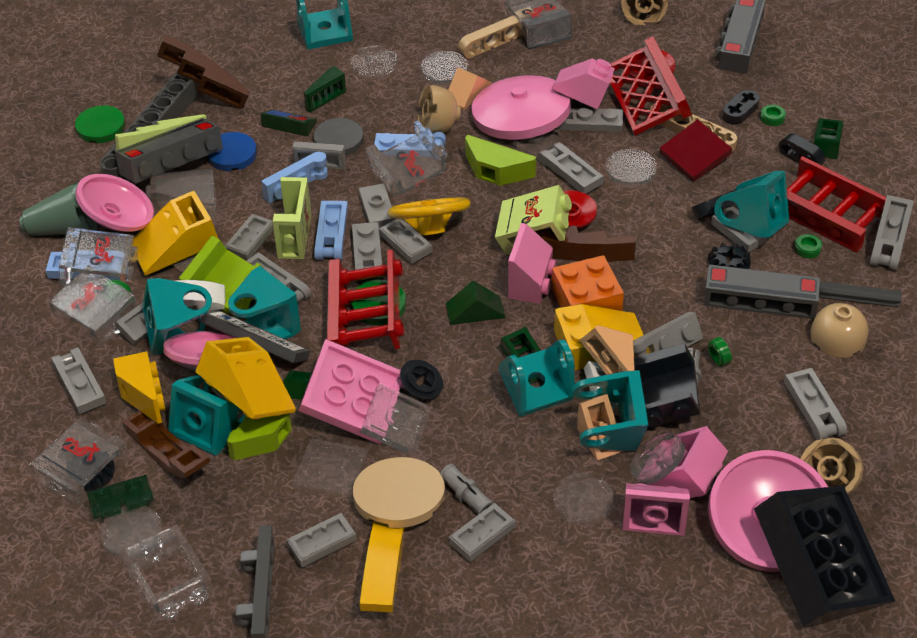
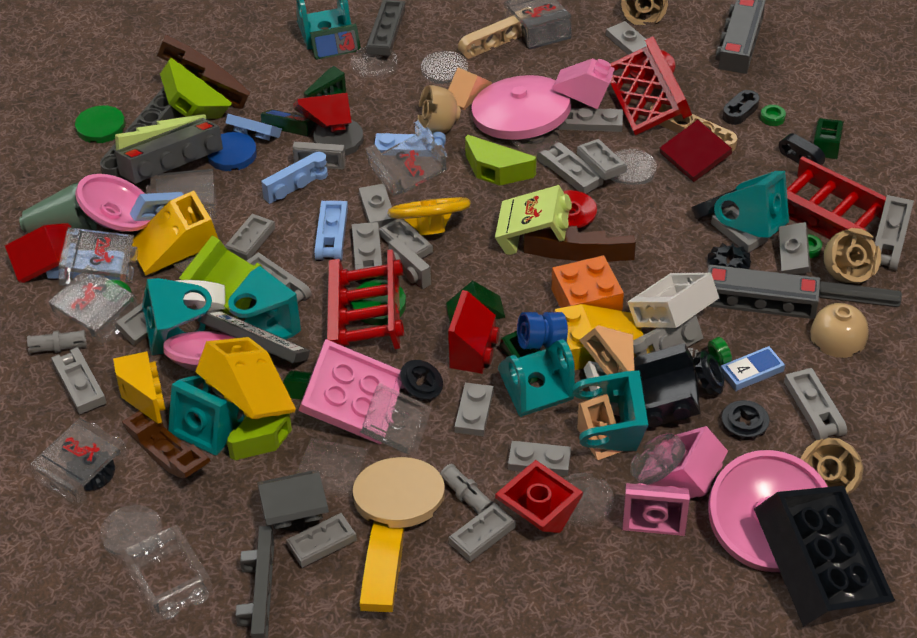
(37, 251): none -> red slope
(56, 341): none -> light grey pin
(132, 492): clear green hinge -> none
(150, 204): none -> light blue plate
(191, 94): none -> lime slope
(244, 125): none -> light blue plate
(292, 498): none -> dark grey slope
(293, 226): yellowish green panel -> none
(326, 110): none -> red slope
(335, 41): none -> slope
(385, 27): none -> dark grey tile
(413, 266): none -> light grey plate
(471, 335): none -> red slope
(474, 409): none -> light grey plate
(529, 266): bright pink slope -> none
(541, 330): none -> blue wheel
(541, 497): none -> red slope
(552, 456): none -> light grey plate
(601, 159): none -> light grey plate
(626, 37): none -> light grey plate
(673, 300): none -> white window
(709, 373): none -> black gear
(750, 411): none -> black gear
(752, 368): none -> tile
(794, 249): none -> light grey plate
(852, 256): none -> tan cylinder

